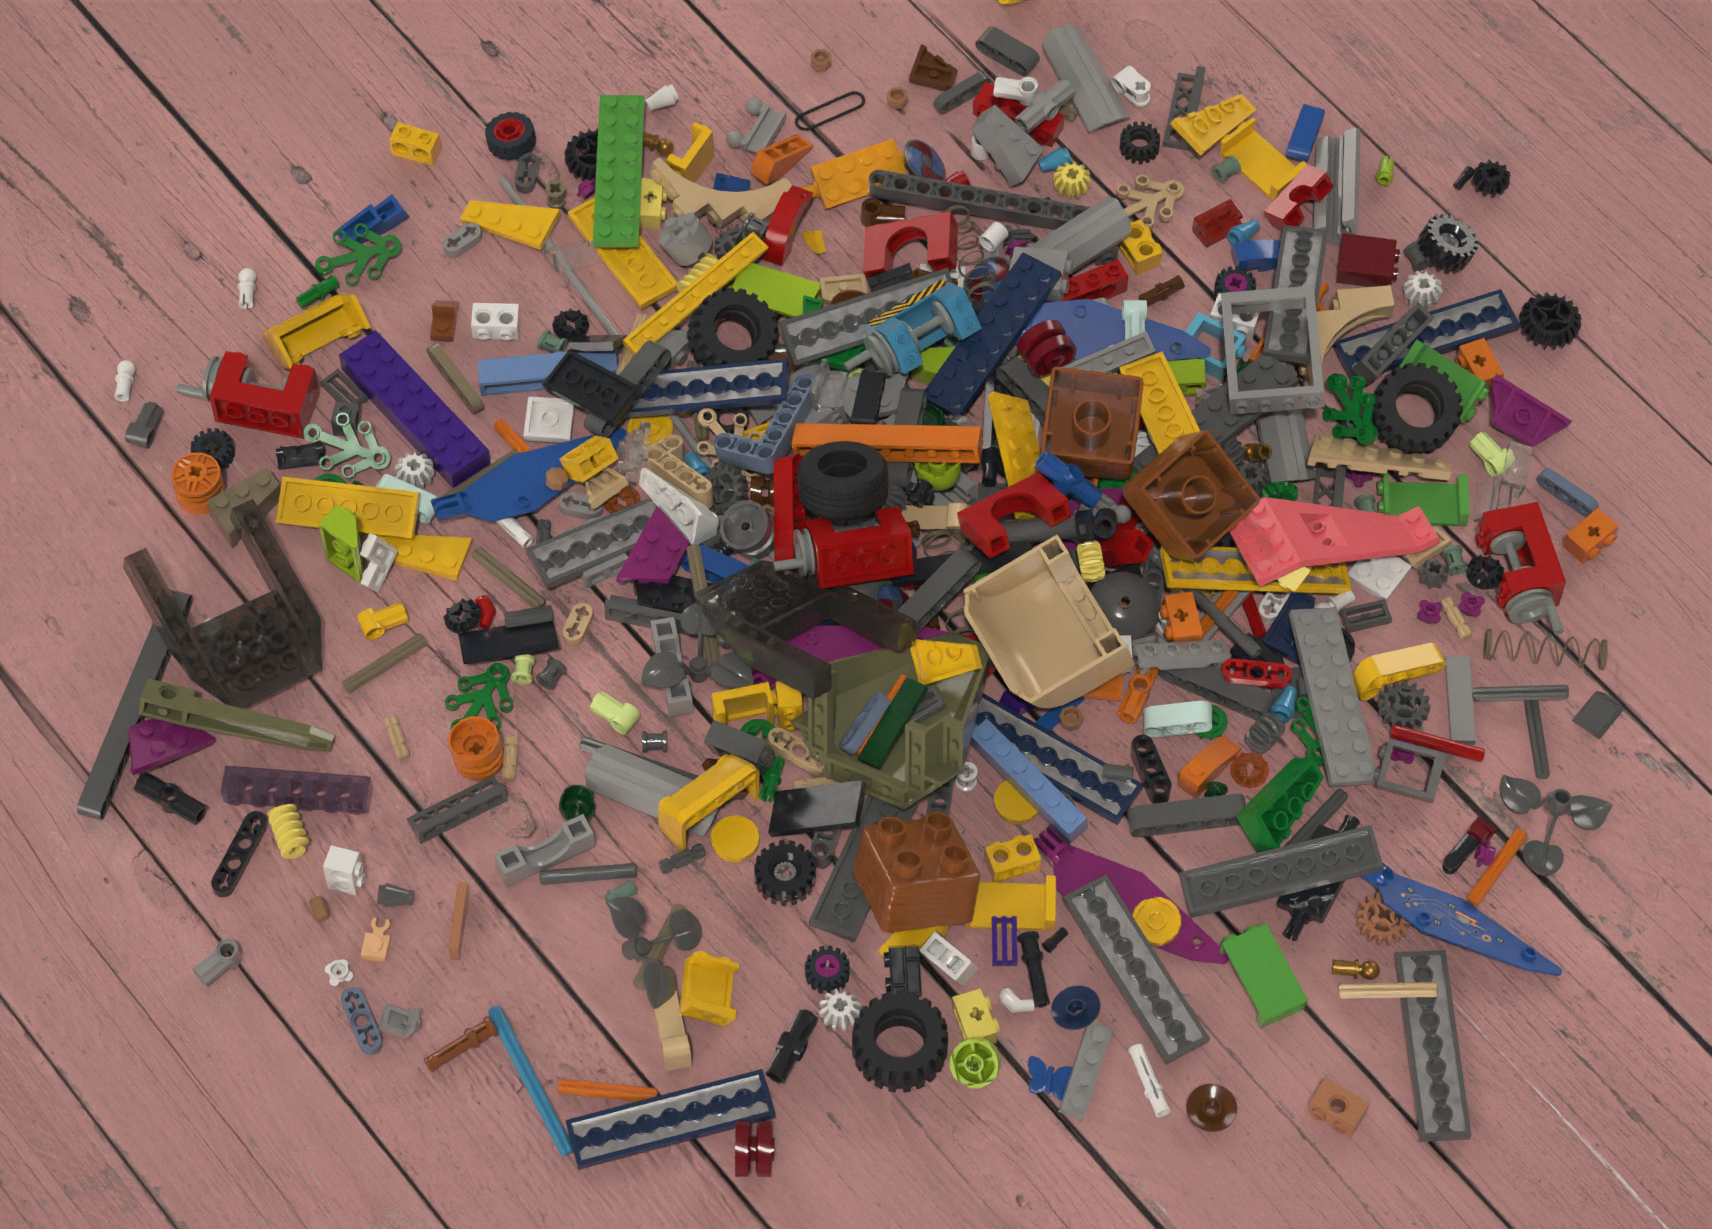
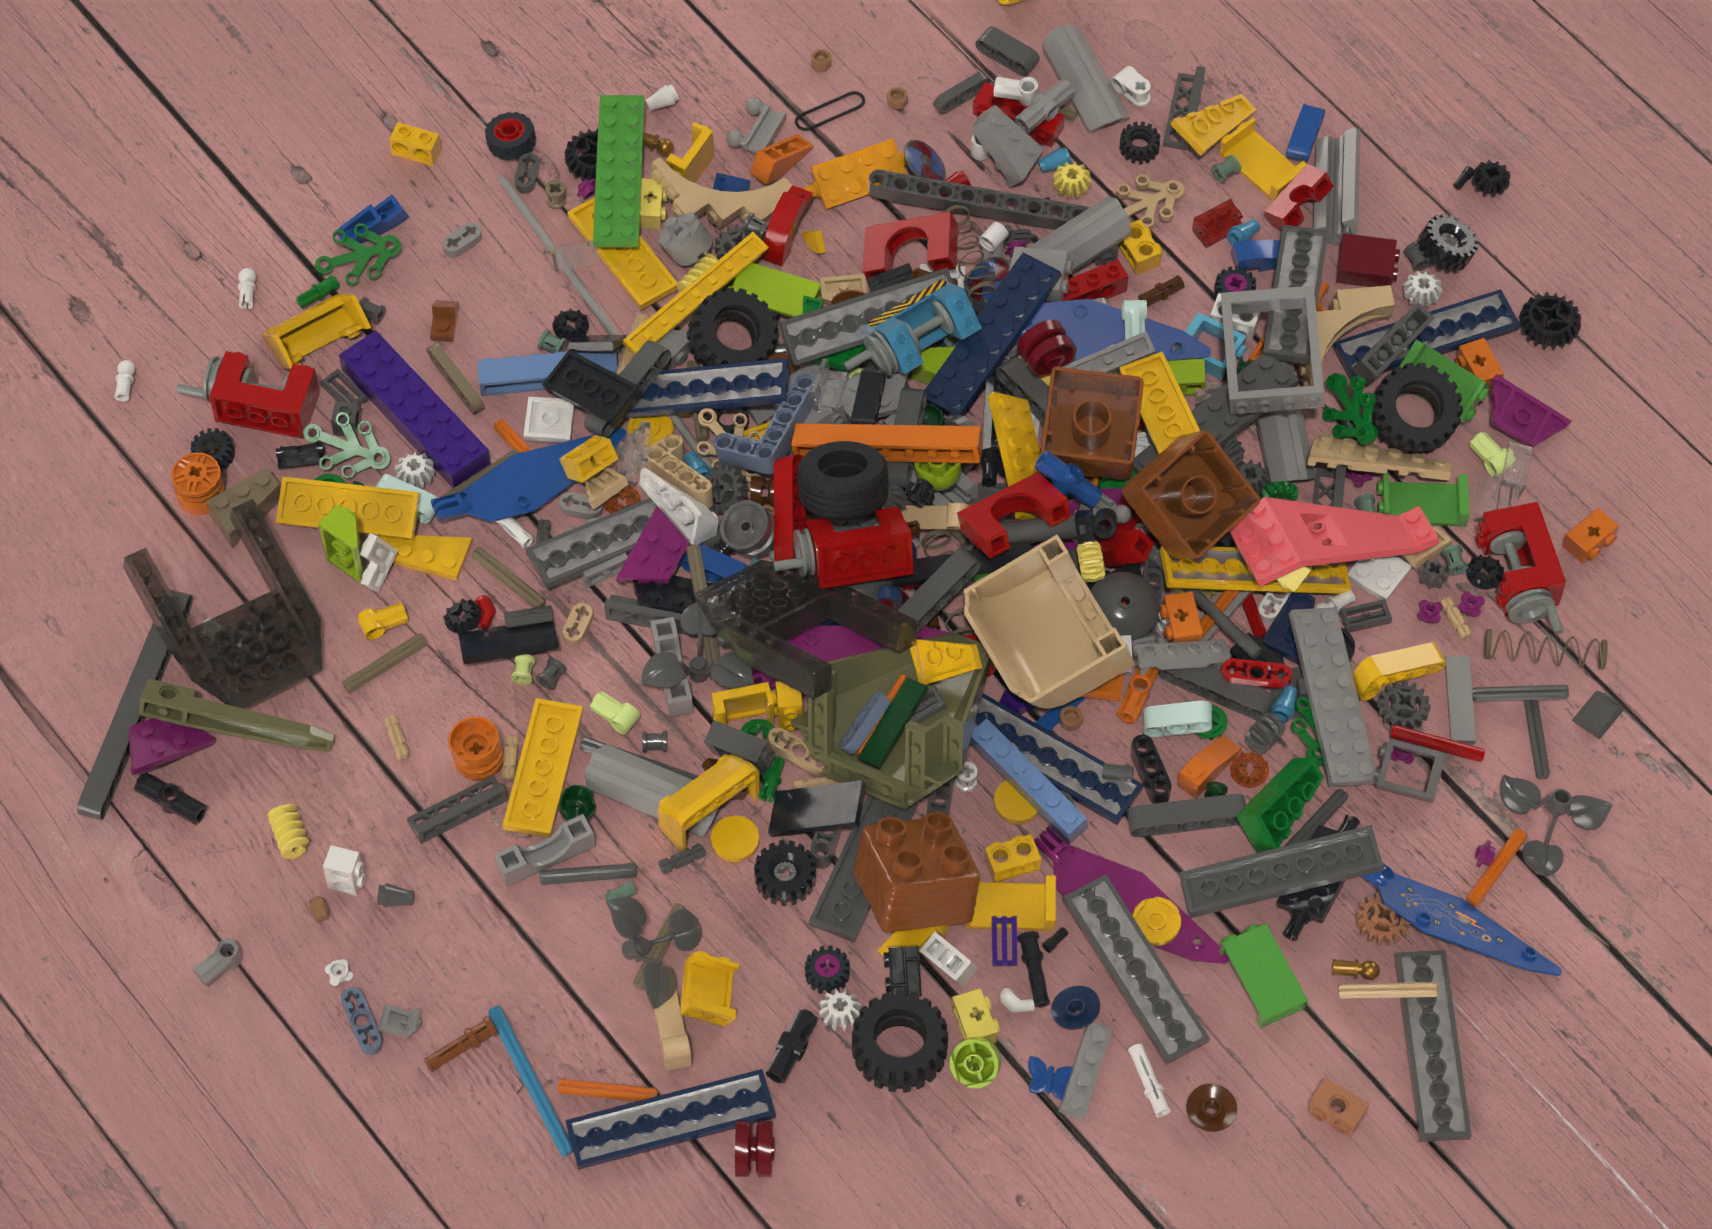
(143, 429): dark grey piece -> none
(238, 853): black beam -> none
(287, 781): clear purple brick -> none
(372, 310): none -> dark grey bush
(377, 943): light nougat plate -> none
(458, 920): nougat tile -> none
(483, 696): green plant -> none
(495, 315): white brick -> none
(515, 222): yellow wing -> none
(543, 768): none -> yellow plate
(556, 478): medium nougat tile -> none
(876, 213): reddish brown piece -> none
(932, 71): reddish brown wing -> none
(1256, 452): pearl gold pin -> none
(1385, 175): lime pin -> none
(1478, 833): black piece -> none
(1567, 492): sand blue beam -> none

